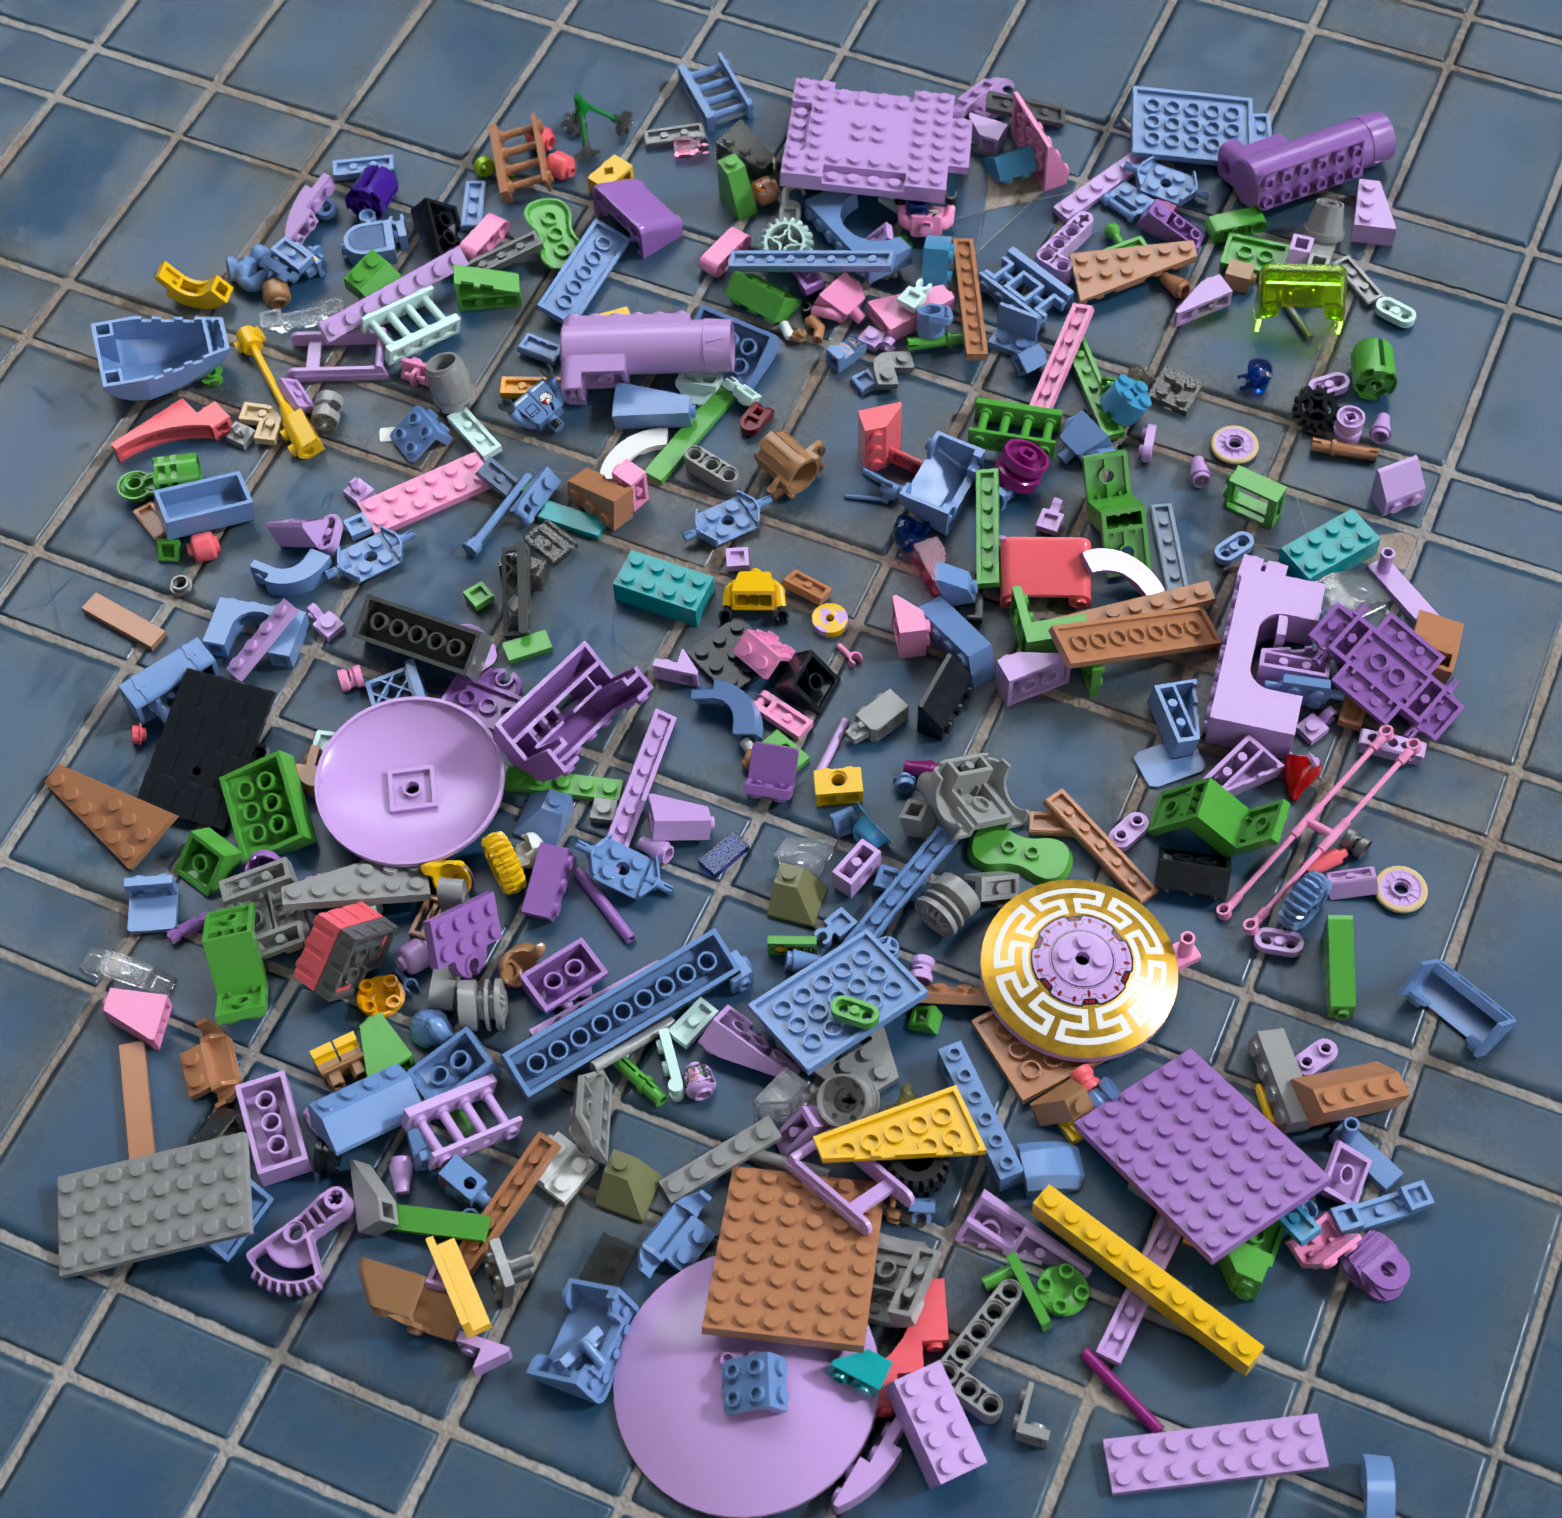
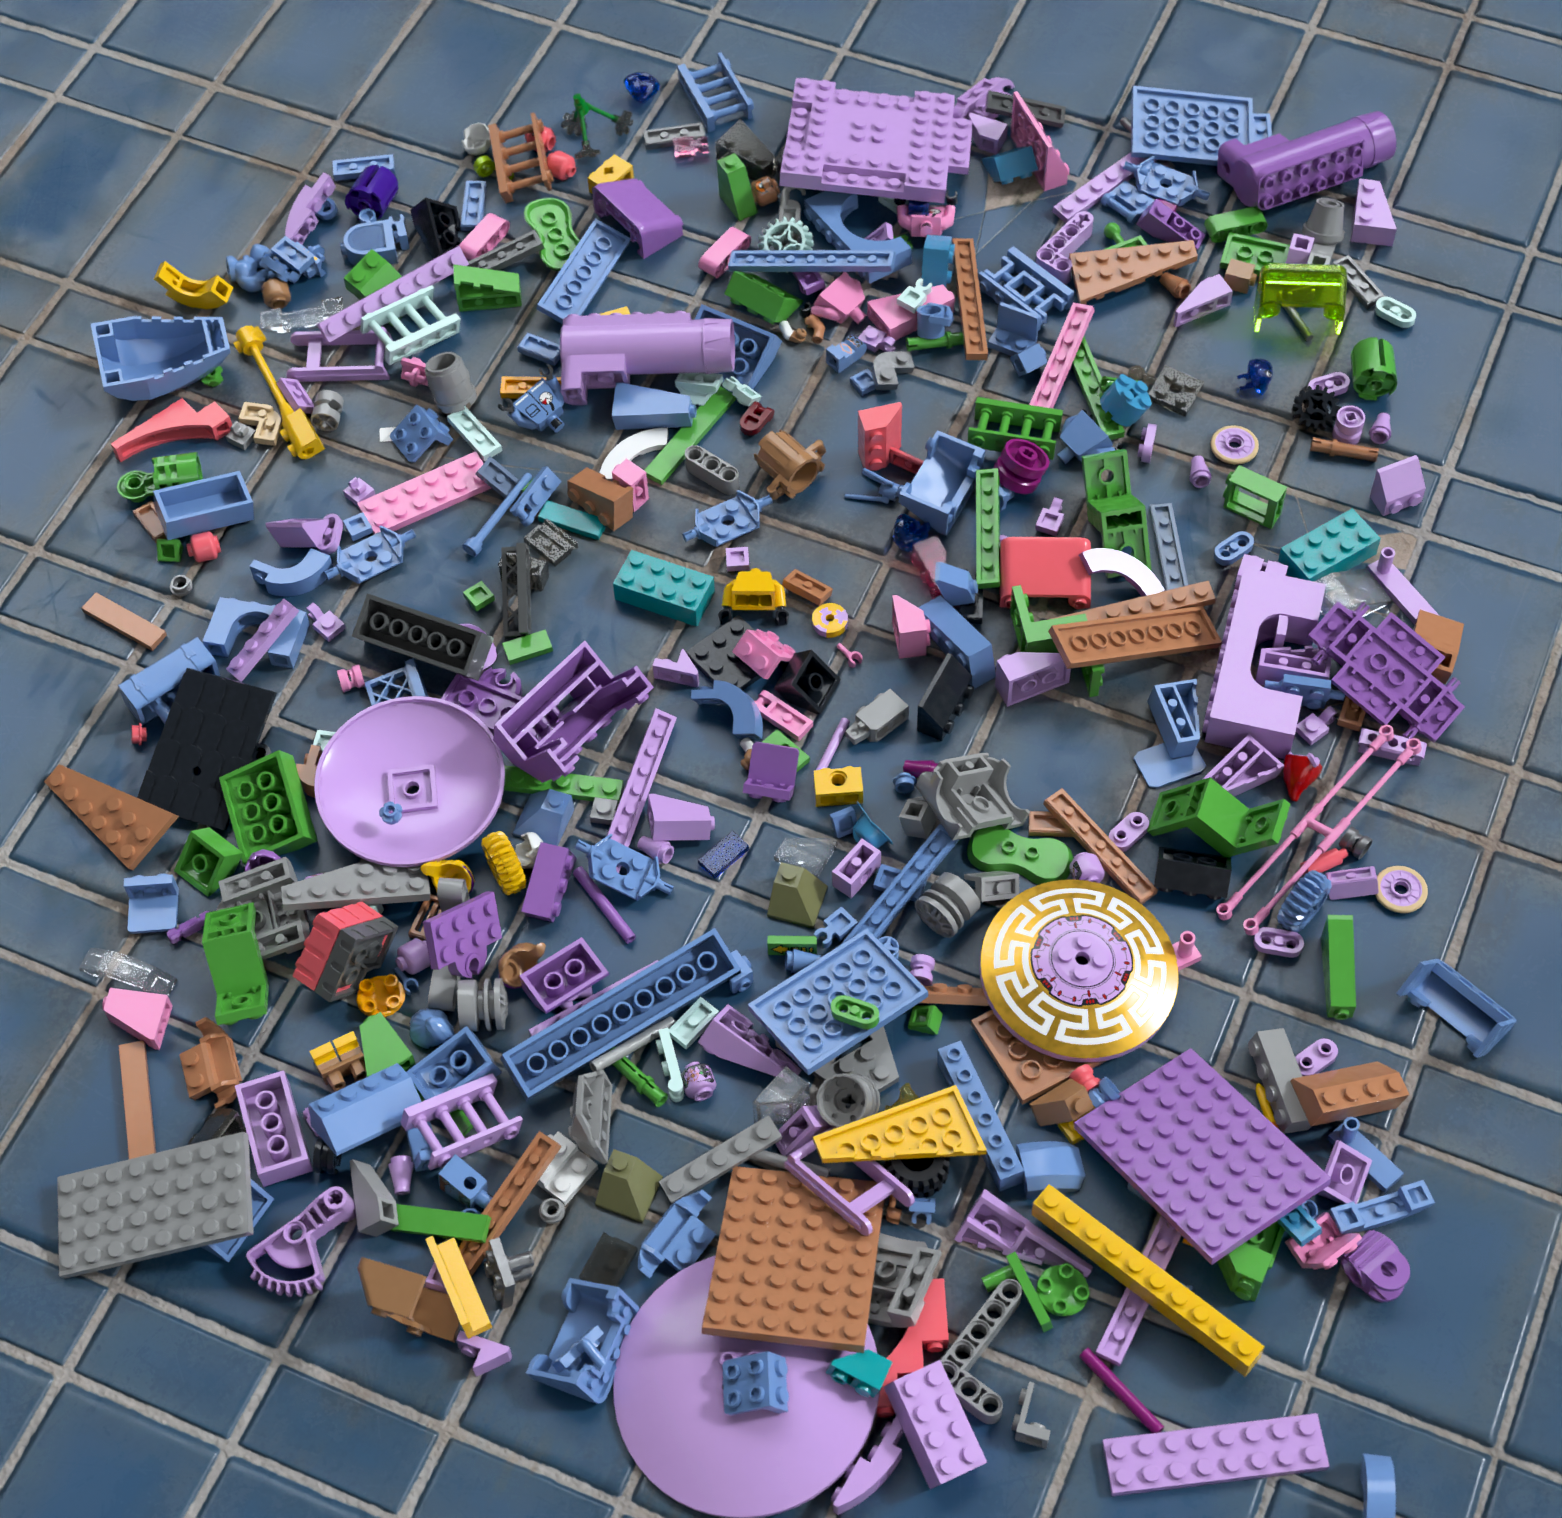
(394, 817): none -> medium blue plate
(476, 139): none -> white hair
(551, 1203): none -> light grey plate
(641, 86): none -> clear blue piece
(1086, 867): none -> lavender head

